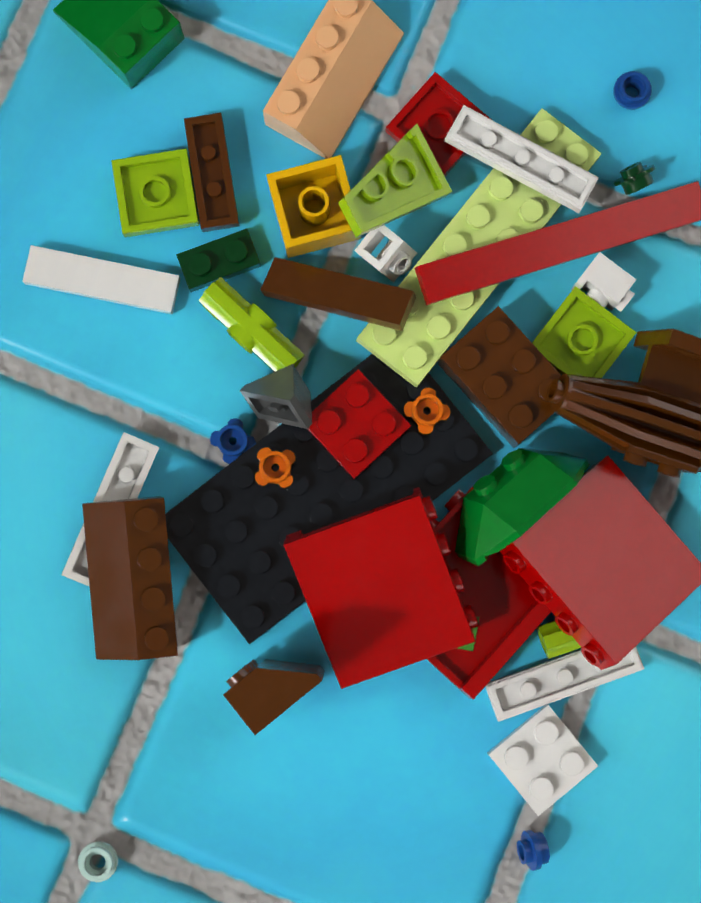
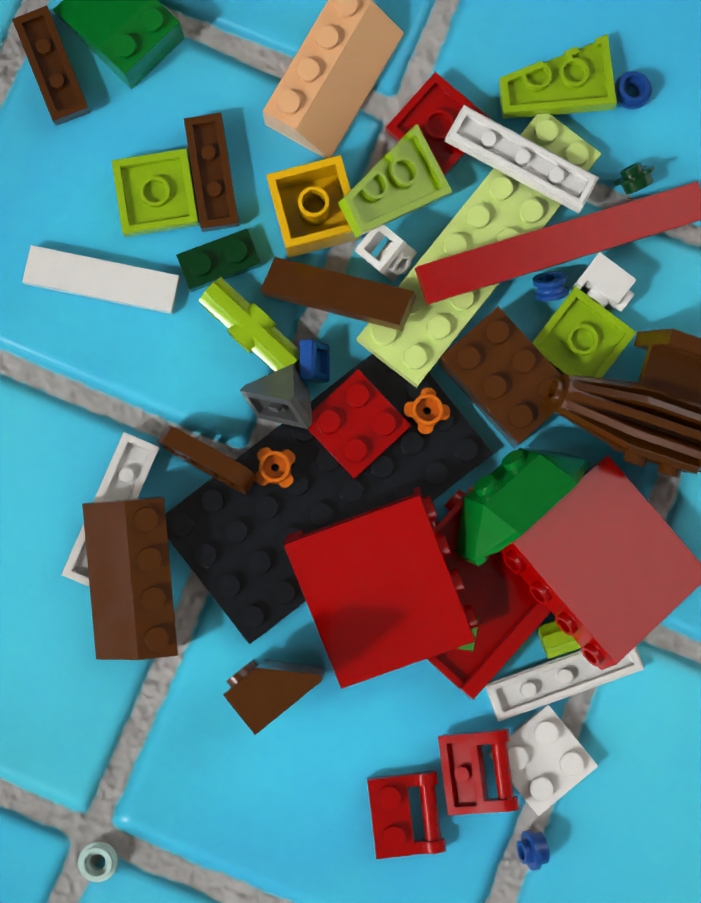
(51, 65): none -> reddish brown plate
(207, 459): none -> reddish brown beam
(232, 430): blue plate -> none
(314, 361): none -> blue tile
(393, 817): none -> red plate
(465, 772): none -> red plate
(550, 286): none -> blue bush
(565, 85): none -> lime wing

